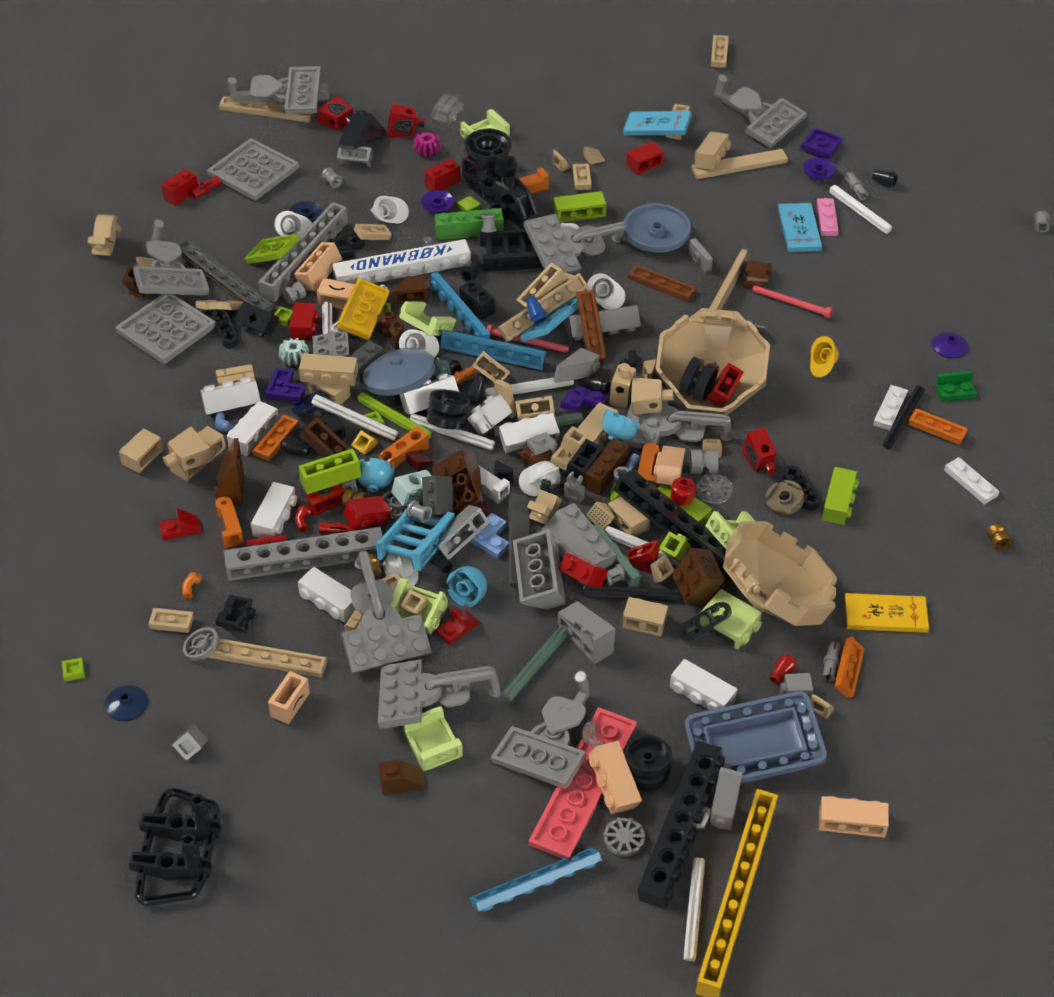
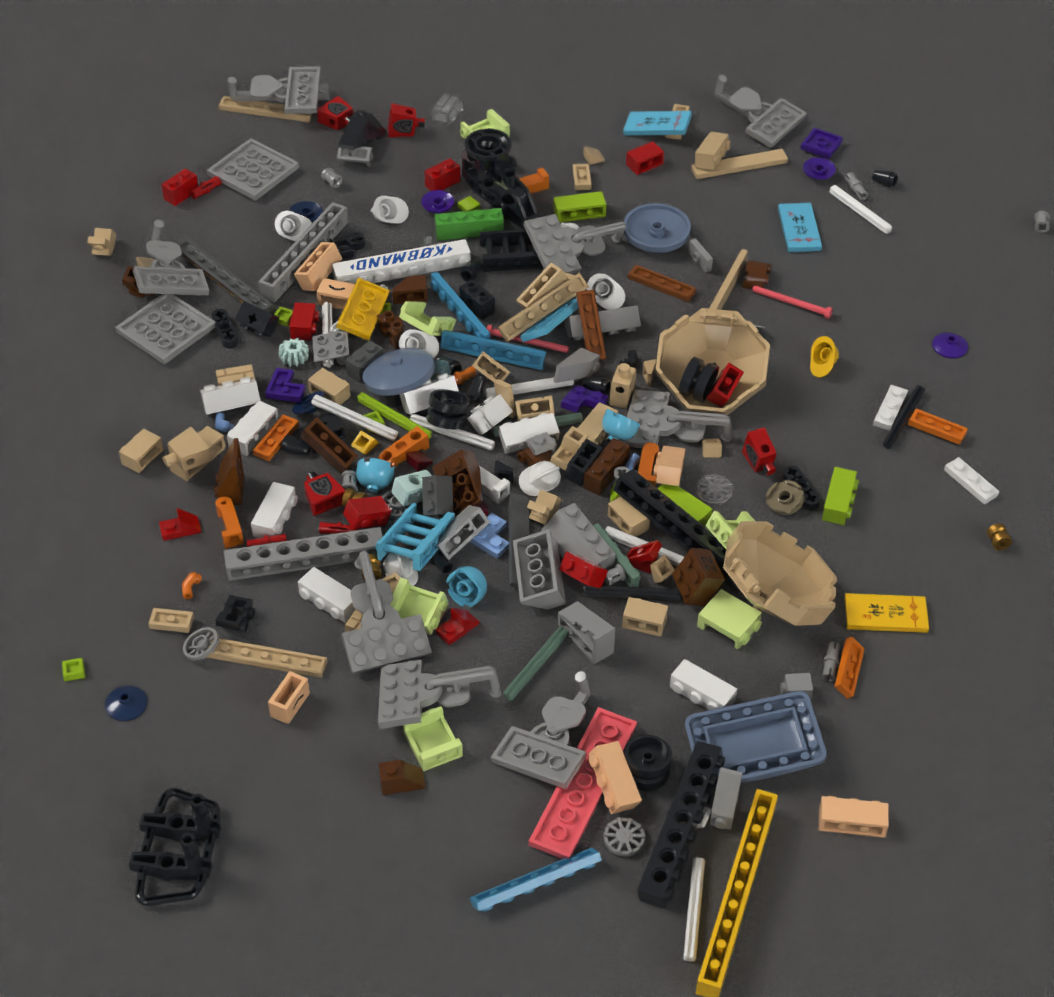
(106, 227): tan brick -> none
(190, 742): light grey panel -> none
(213, 304): tan tile -> none
(272, 248): lime tile -> none
(294, 292): light grey wheel -> none
(299, 518): red arm -> none
(328, 369): tan brick -> none
(329, 471): lime brick -> none
(372, 232): tan plate -> none
(414, 602): tan slope -> none
(418, 511): light grey bush -> none
(427, 144): dark pink gear -> none
(488, 222): light grey bush -> none
(536, 311): blue cone -> none
(546, 486): black arm -> none
(560, 162): tan slope -> none
(573, 489): light grey plate -> none
(589, 735): clear arm -> none
(601, 514): tan slope -> none
(648, 395): tan torso -> none
(675, 546): lime brick -> none
(683, 491): red head -> none
(695, 621): black beam -> none
(703, 461): light grey wheel -> none
(719, 51): tan plate -> none
(785, 665): red cone -> none
(821, 707): tan slope -> none
(827, 217): bright pink plate -> none
(955, 386): green bracket -> none

